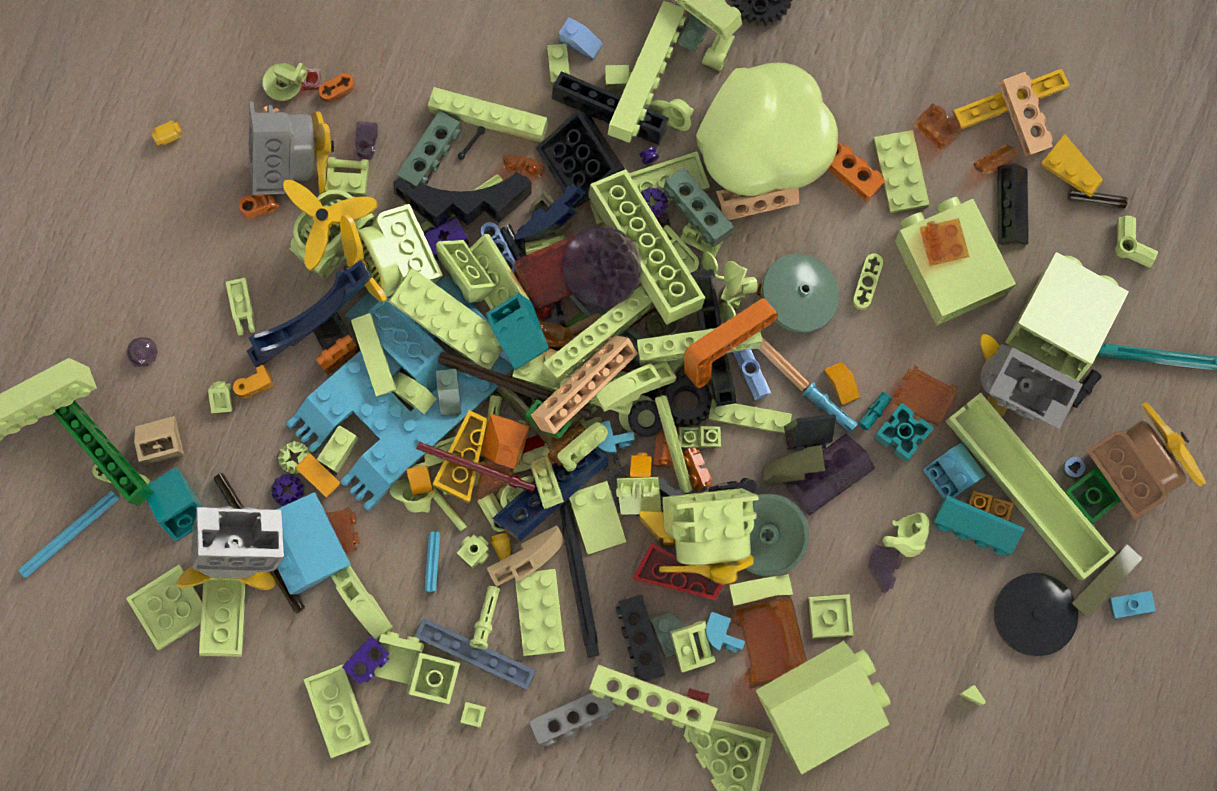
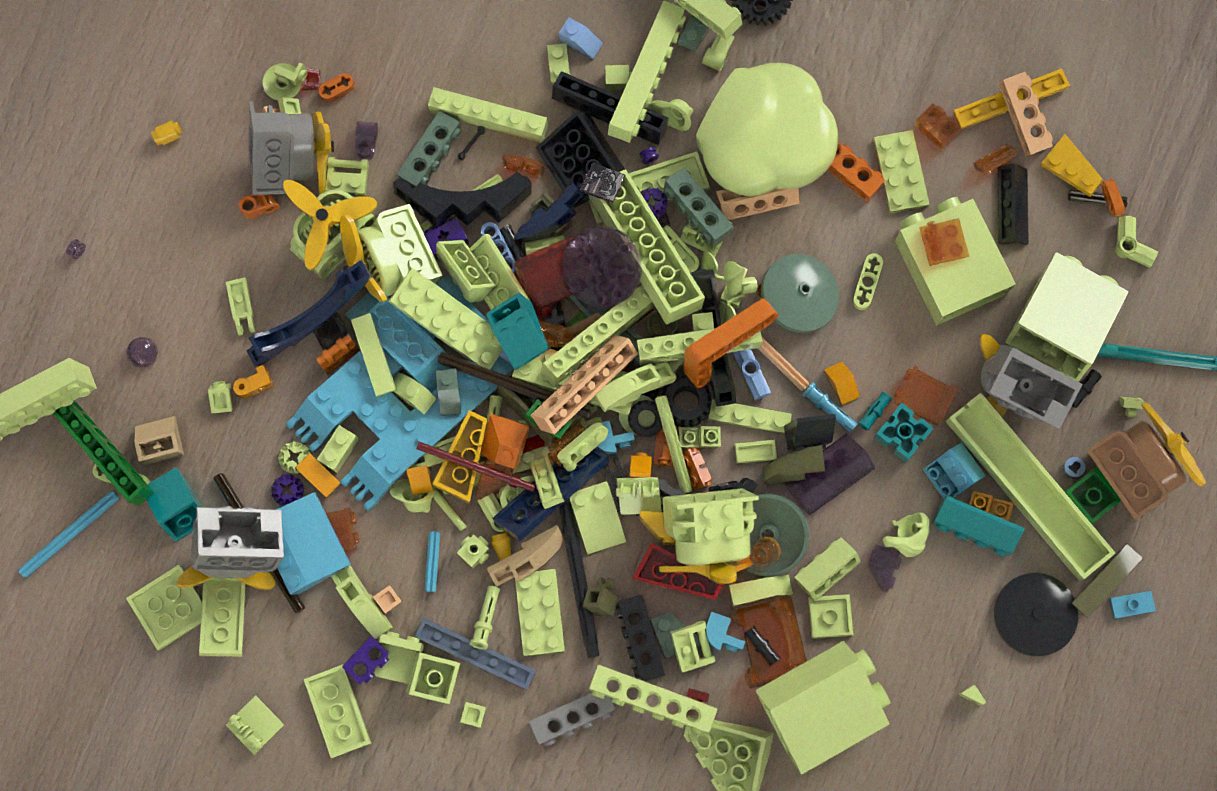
(75, 249): none -> clear purple bush
(254, 724): none -> yellowish green hinge
(289, 105): none -> yellowish green plate
(387, 600): none -> light nougat tile
(600, 599): none -> olive brick
(602, 182): none -> piece
(702, 321): none -> yellowish green plate
(755, 452): none -> yellowish green tile
(762, 645): none -> black pin
(771, 549): none -> clear orange plant
(827, 568): none -> yellowish green brick
(1113, 197): none -> orange beam
(1131, 405): none -> yellowish green tile

